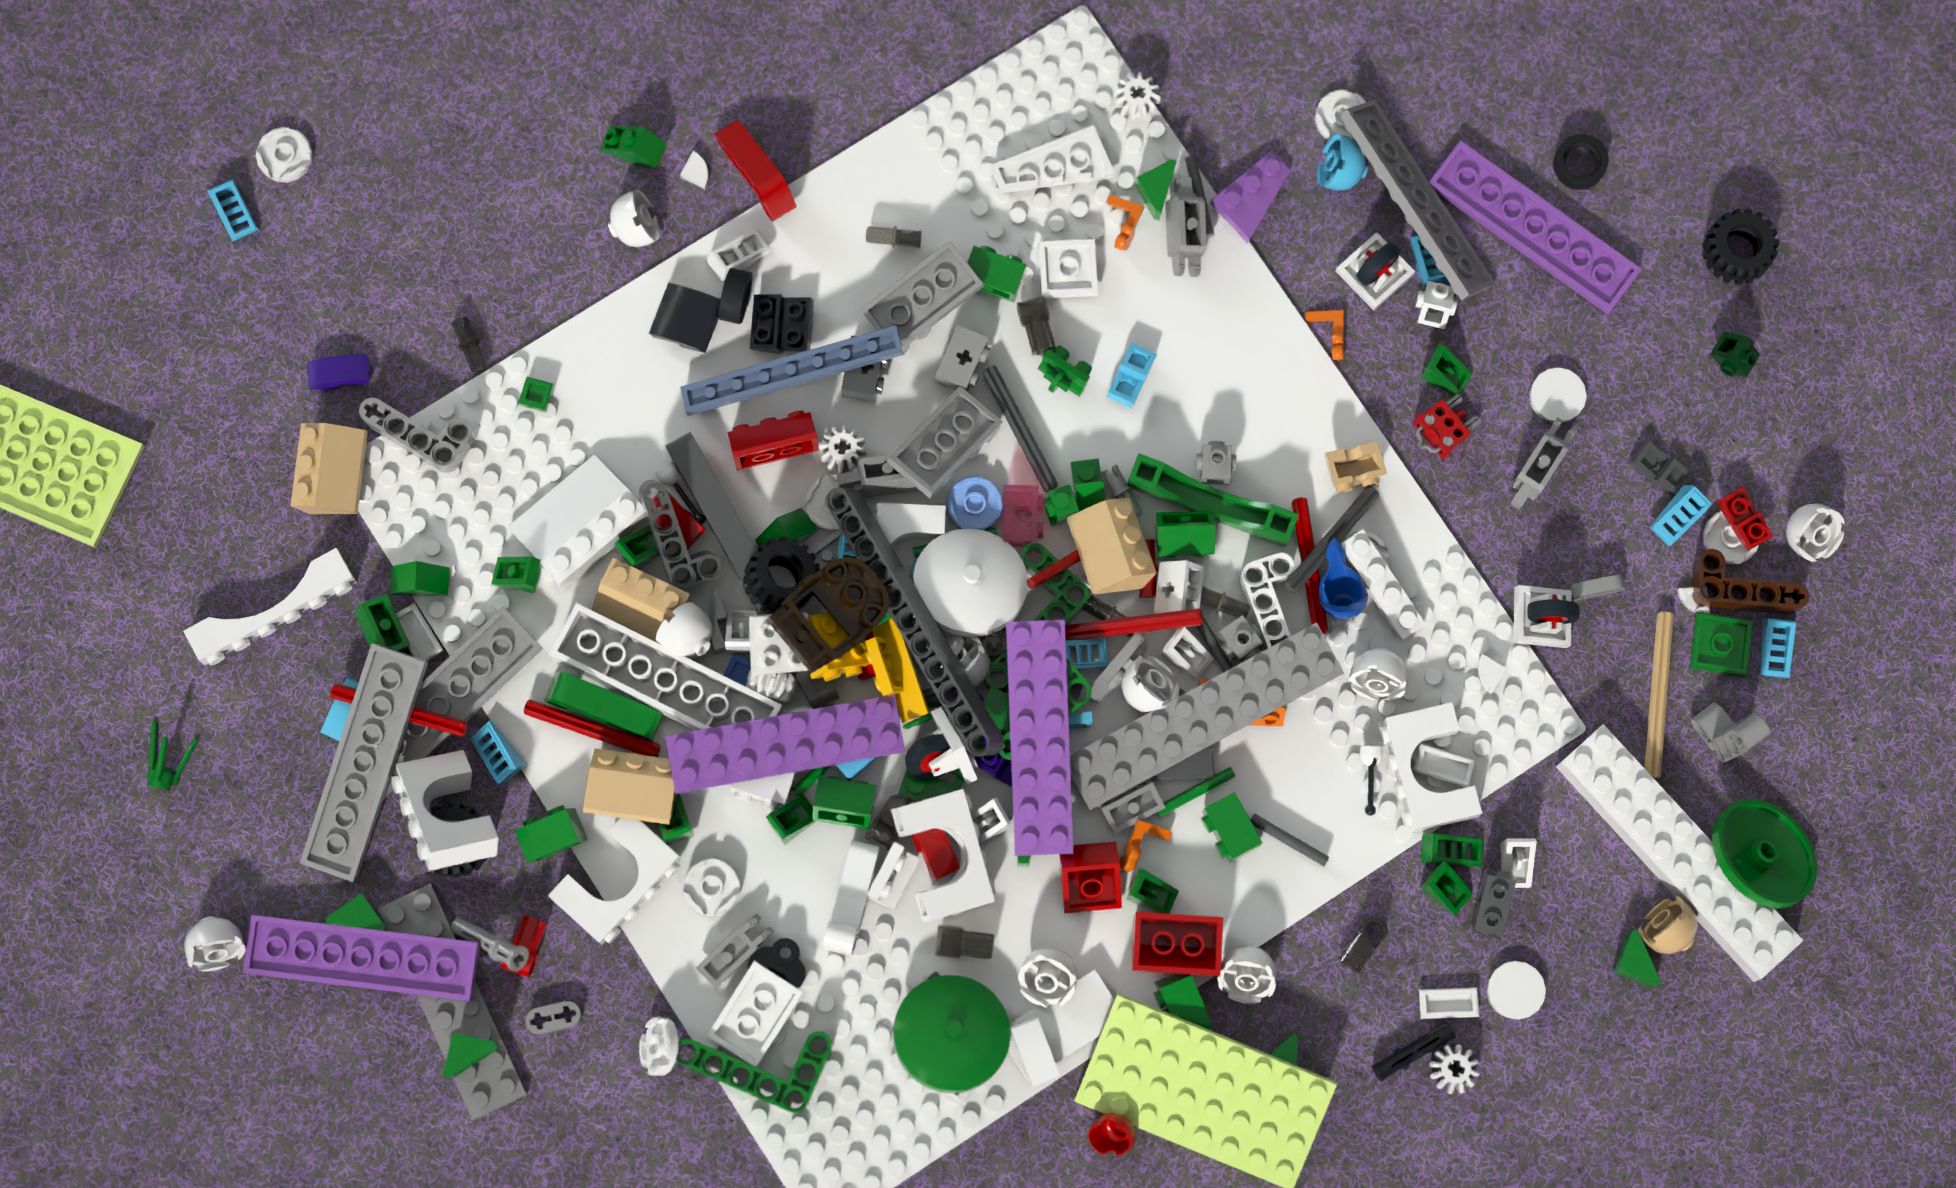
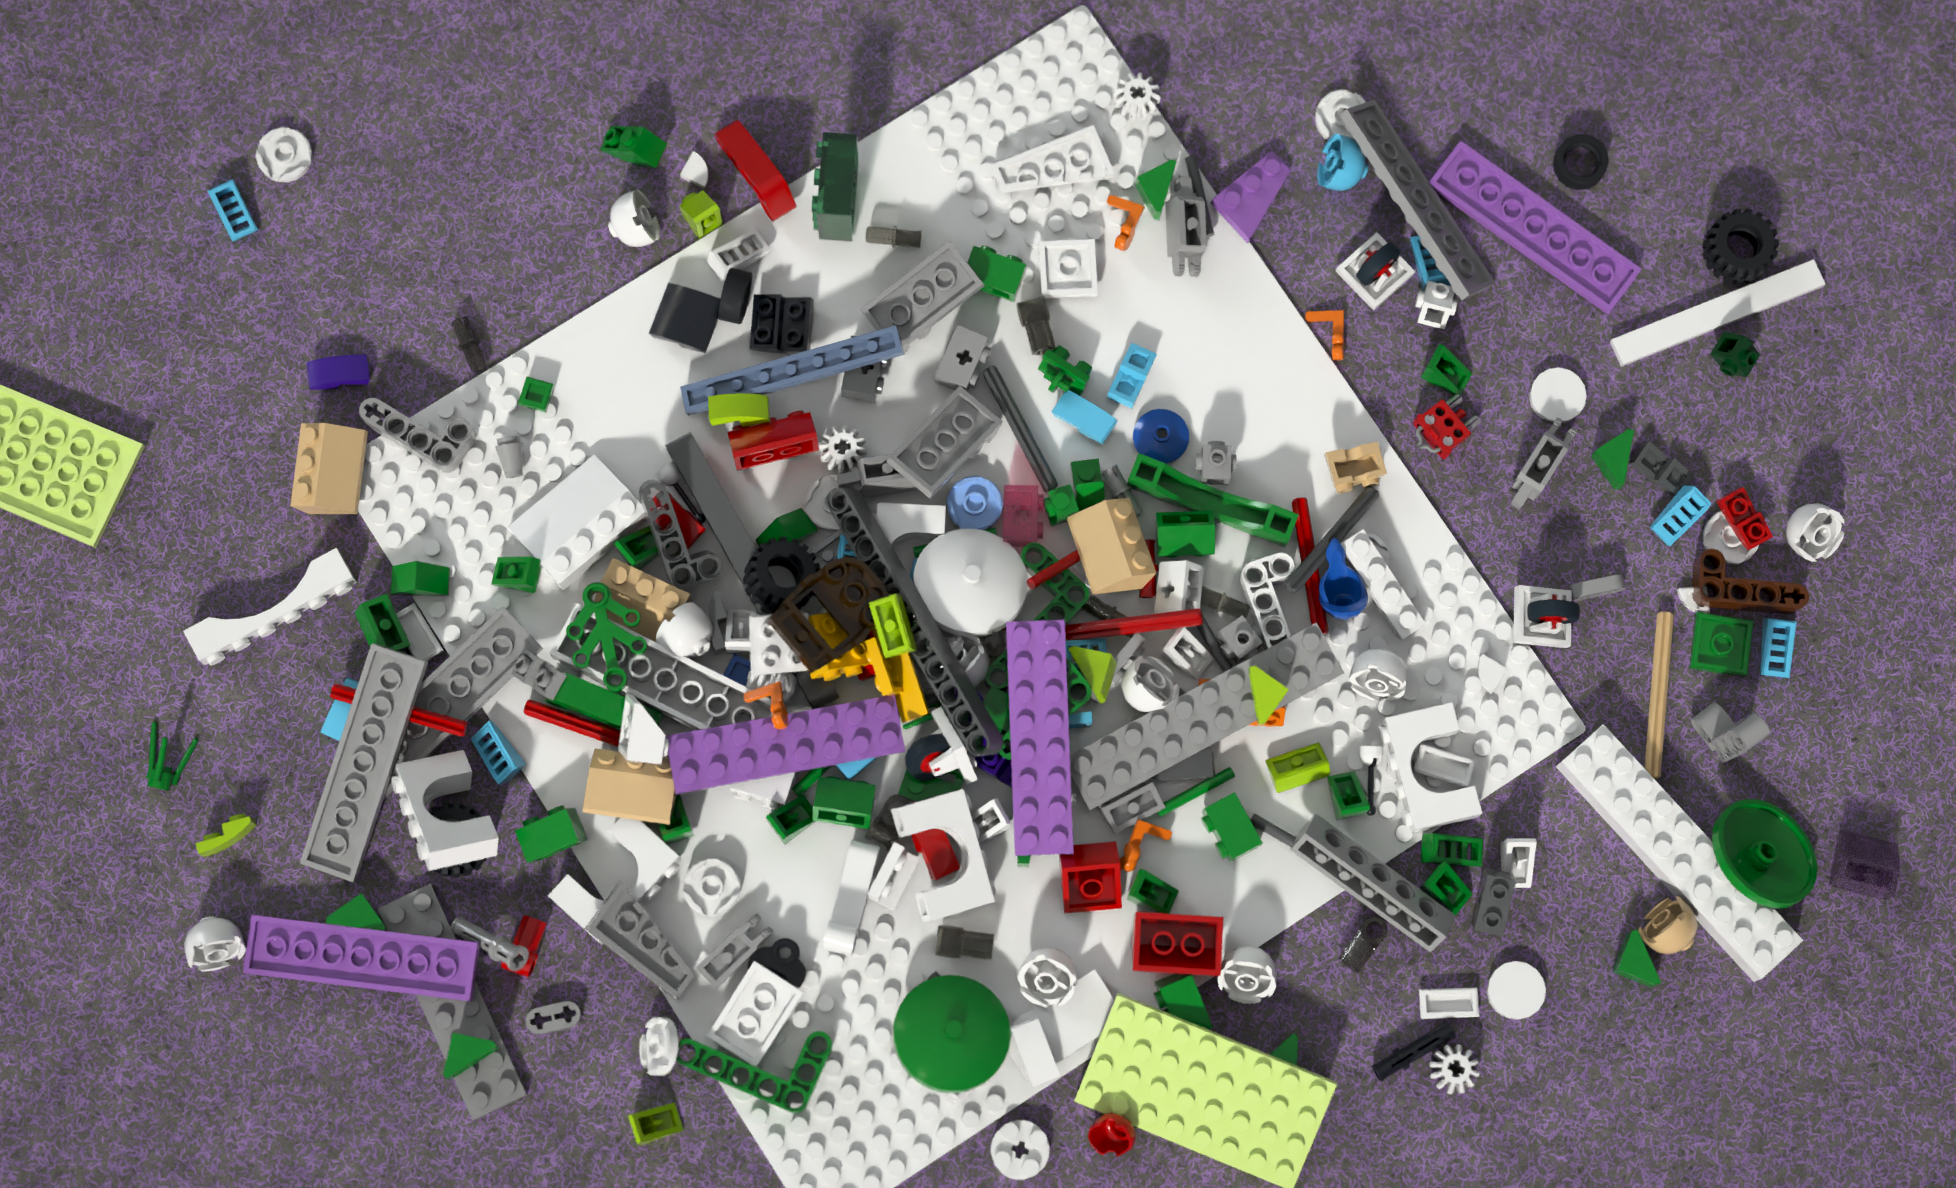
(233, 831): none -> lime slope
(511, 455): none -> light grey cone
(538, 674): none -> light grey slope
(604, 631): none -> green plant
(633, 936): none -> light grey wing
(639, 735): none -> white slope
(655, 1123): none -> lime slope
(701, 213): none -> lime slope
(742, 407): none -> lime slope
(779, 711): none -> orange piece
(837, 184): none -> clear green slope
(892, 626): none -> lime slope
(1005, 1158): none -> white plate
(1084, 416): none -> medium azure slope
(1097, 669): none -> lime slope
(1161, 449): none -> blue dish
(1266, 693): none -> lime slope
(1298, 767): none -> lime slope
(1347, 795): none -> green slope
(1373, 882): none -> light grey brick
(1614, 457): none -> green slope
(1717, 313): none -> white tile
(1865, 865): none -> clear purple slope

